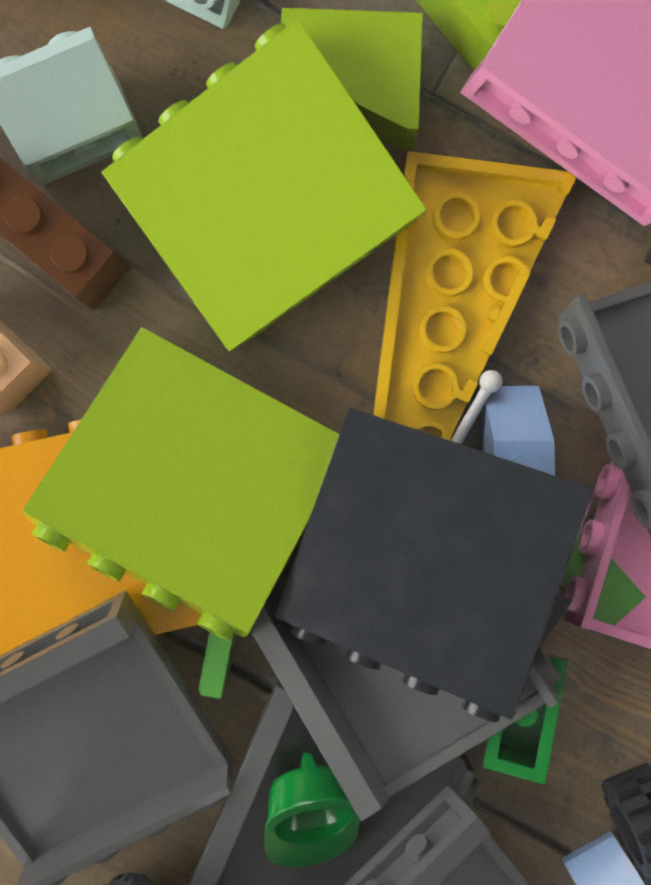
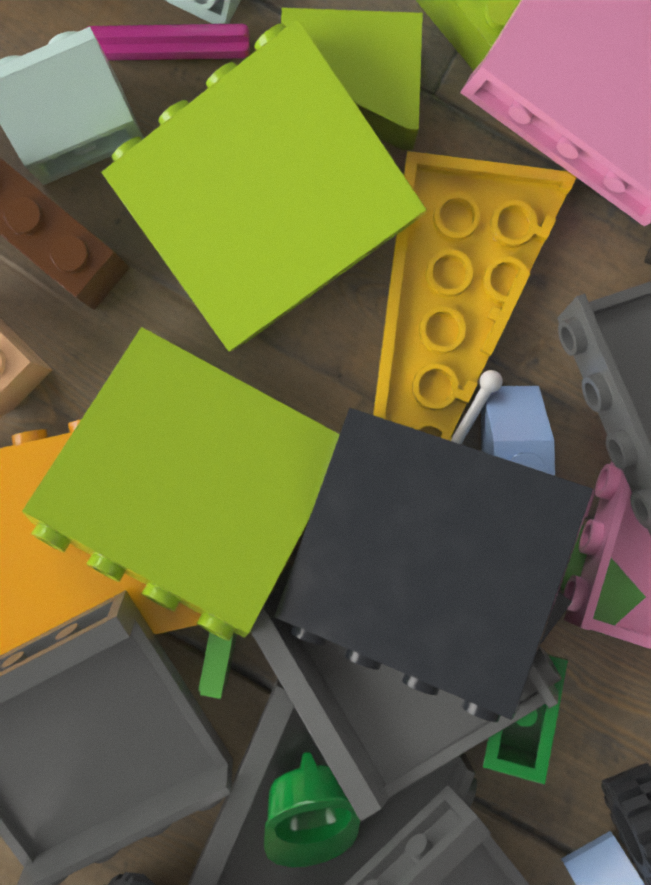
(173, 41): none -> dark pink axle

